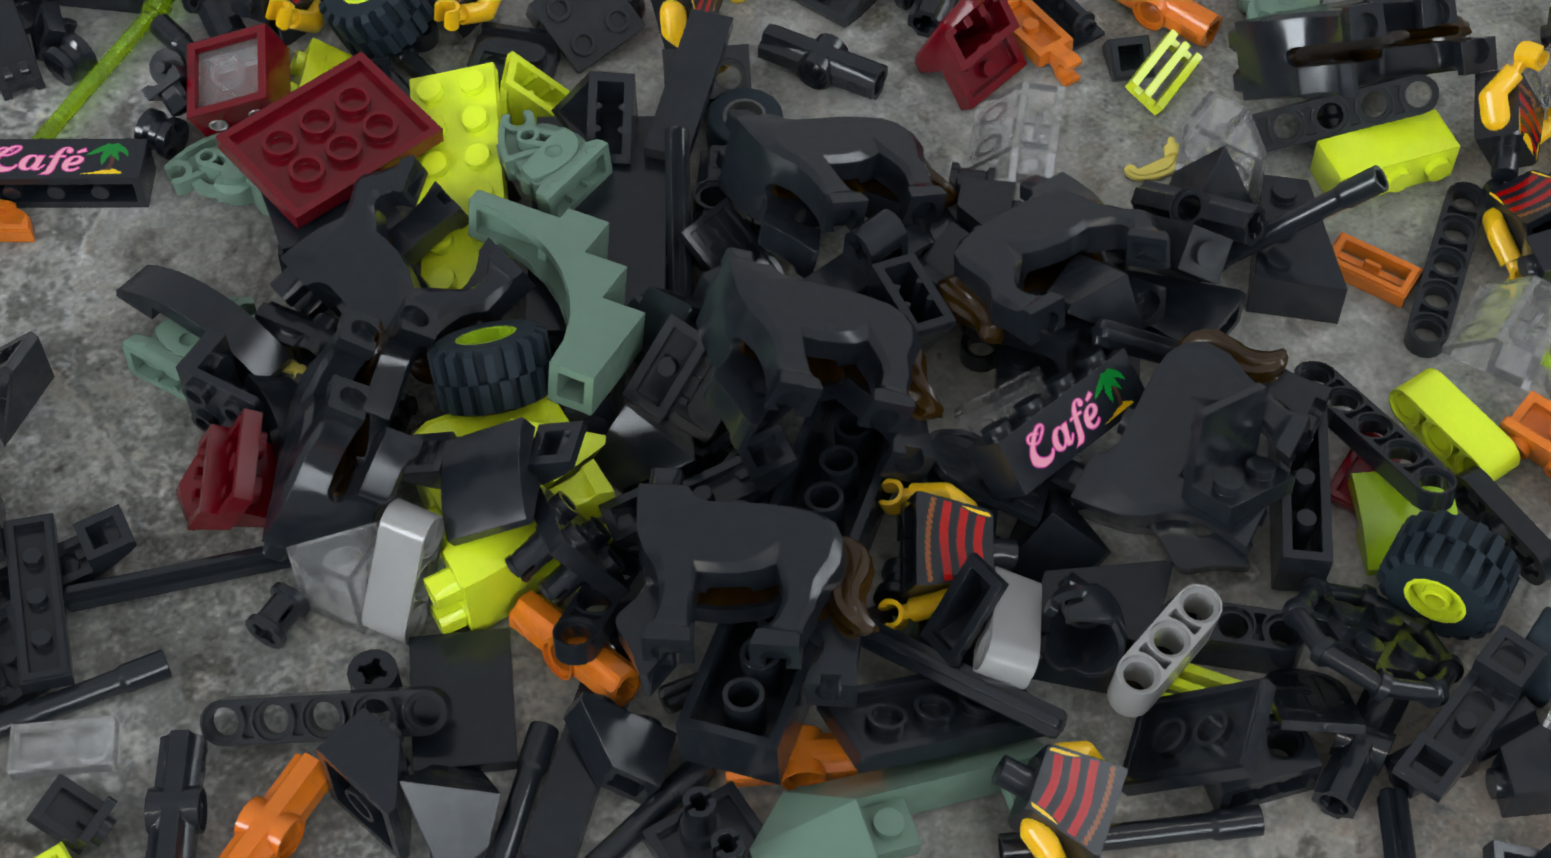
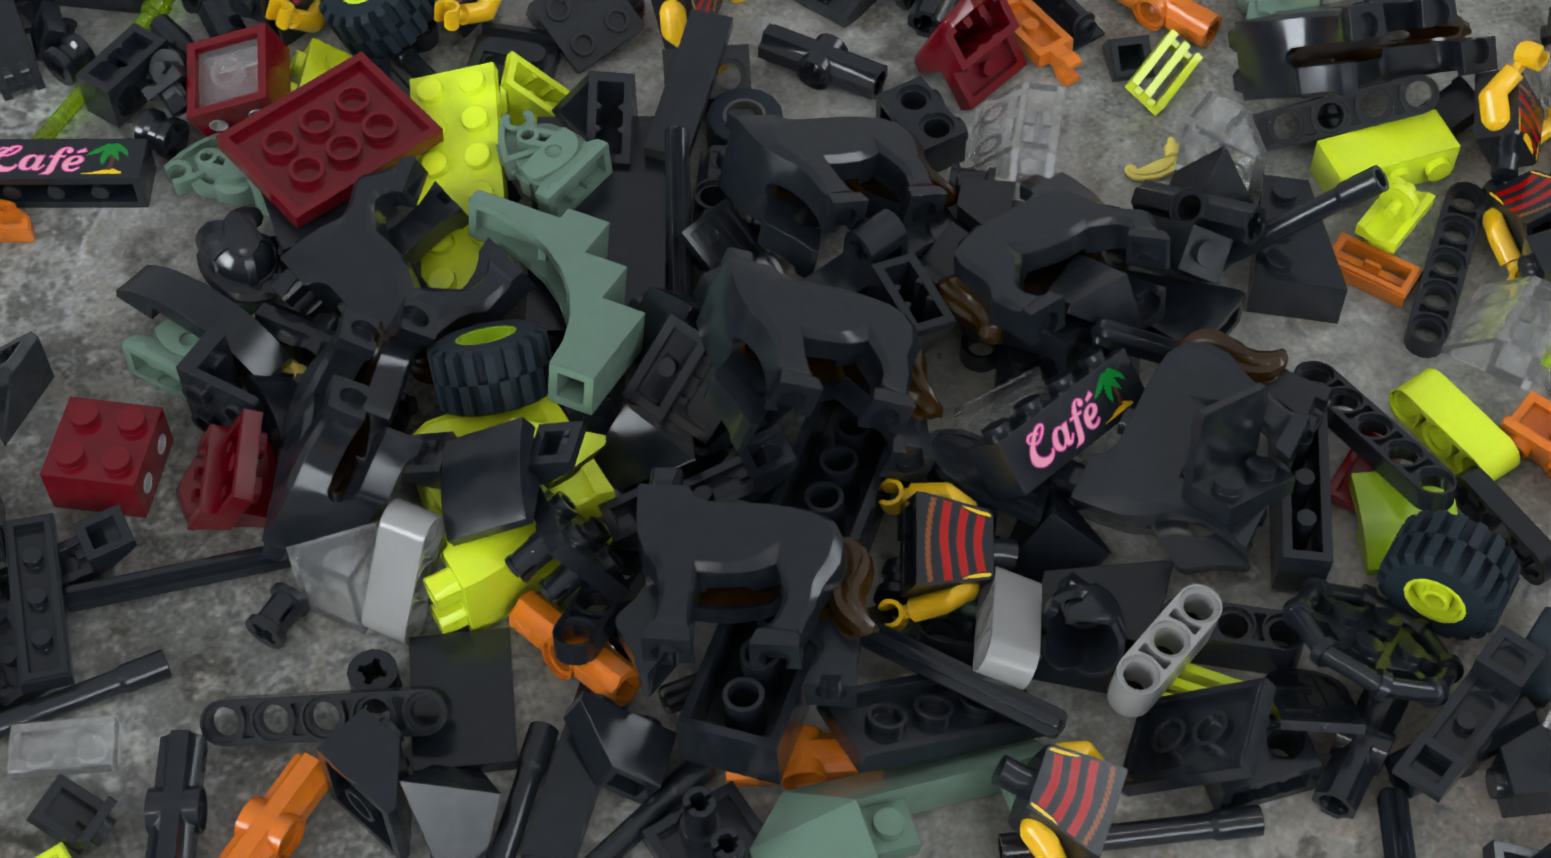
(107, 456): none -> dark red piece
(118, 74): none -> black brick
(238, 257): none -> black helmet
(928, 118): none -> black brick
(964, 609): black slope -> none
(1394, 215): none -> neon yellow hips
(1456, 105): none -> black tile

